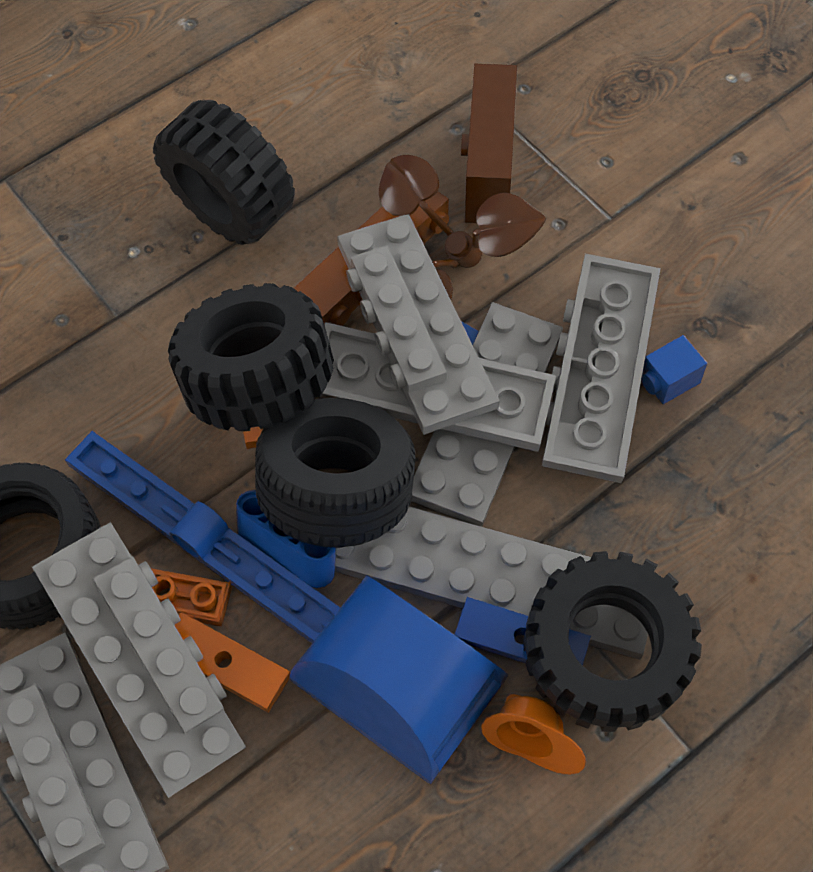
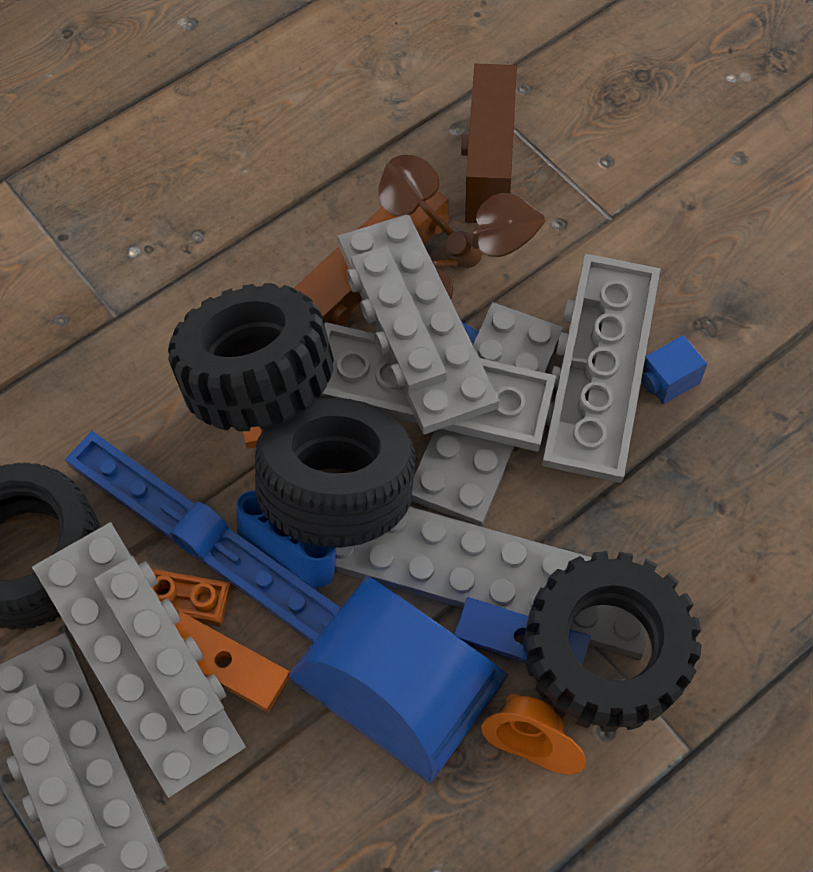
(224, 171): black tyre -> none

